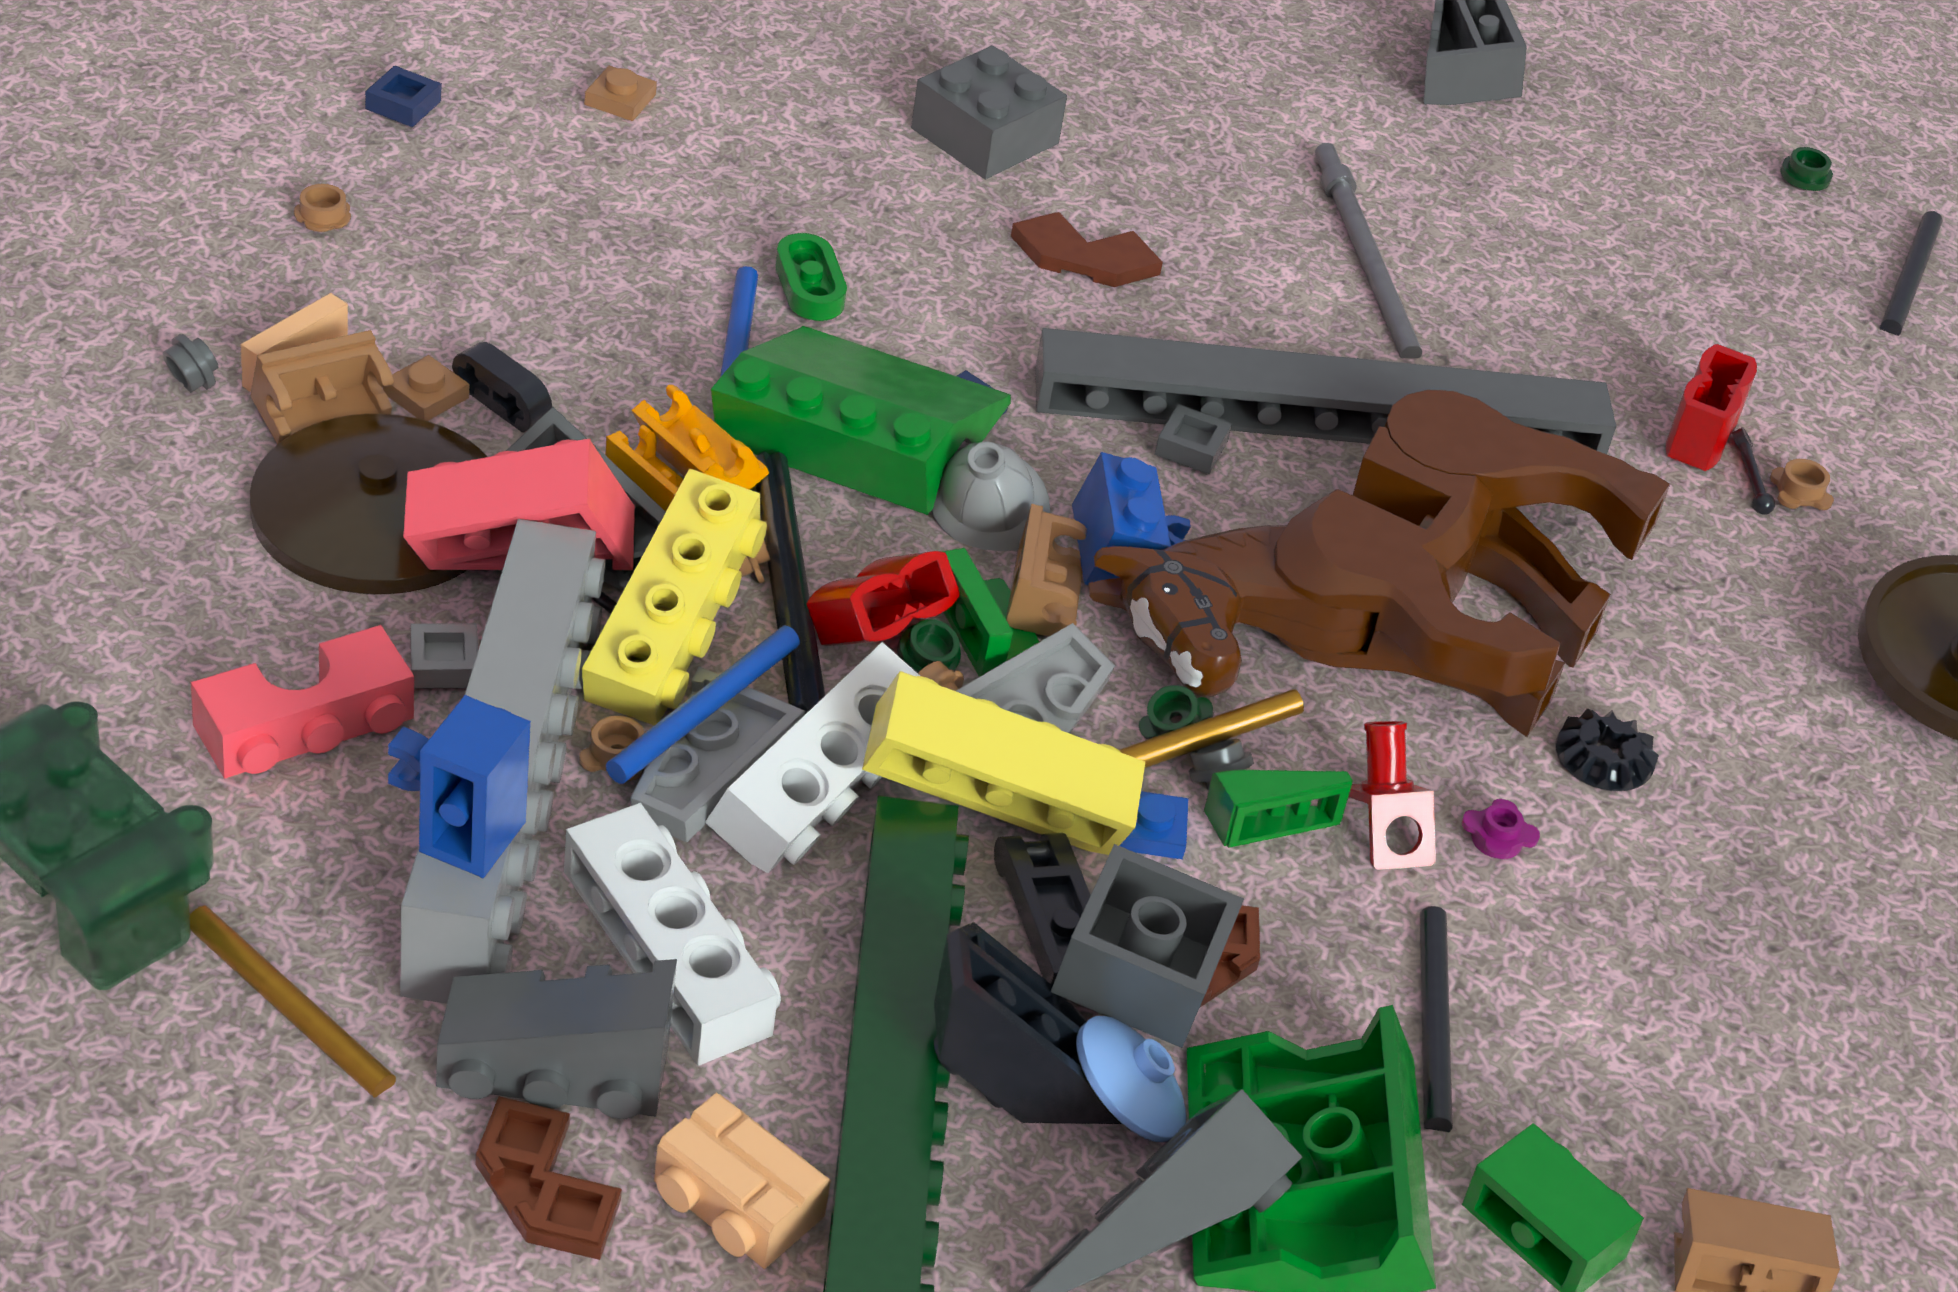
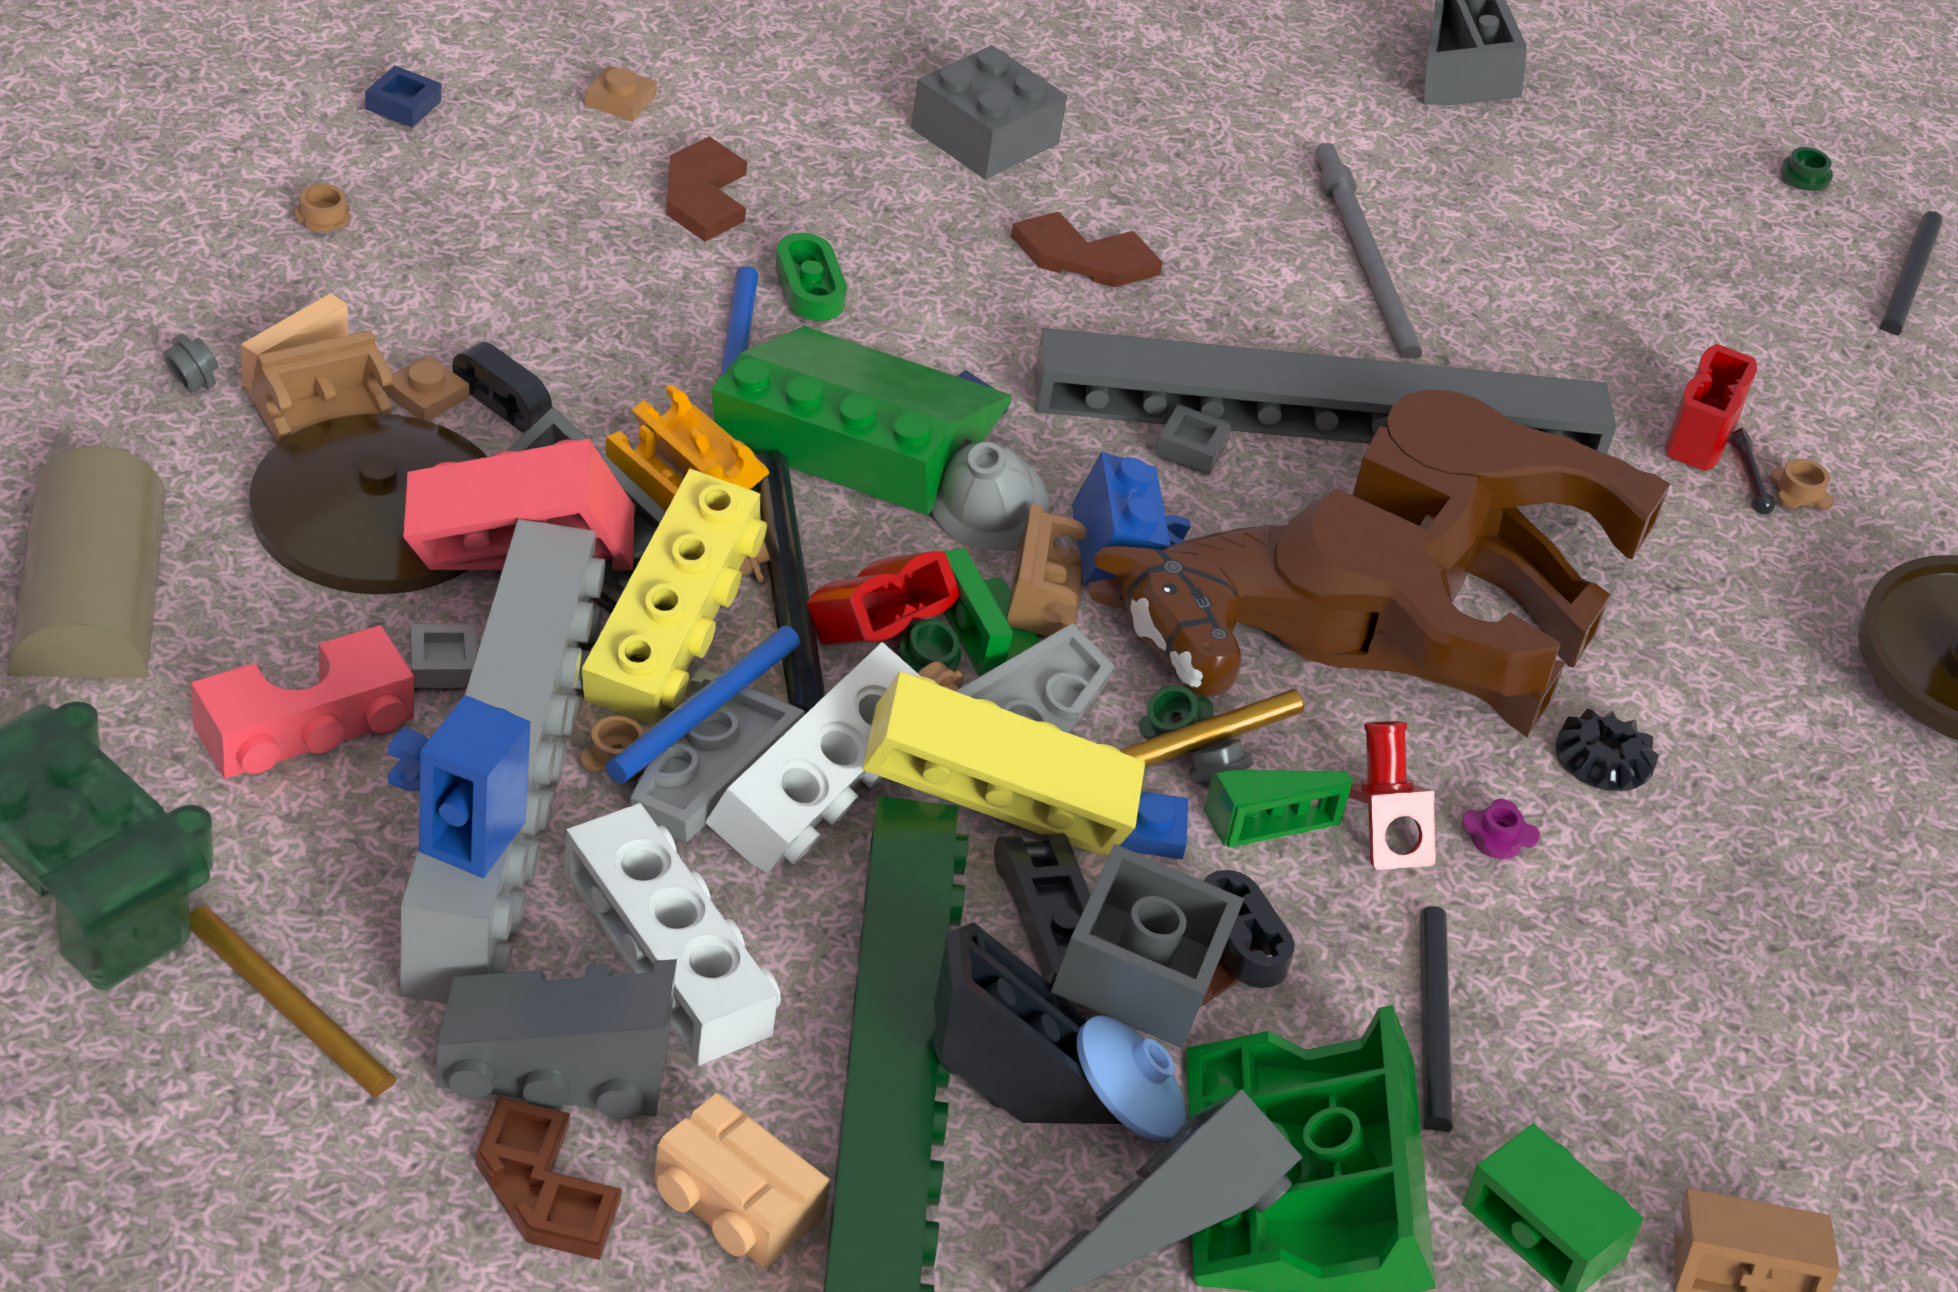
(90, 567): none -> dark tan brick
(695, 192): none -> copper tile
(1255, 926): none -> black beam

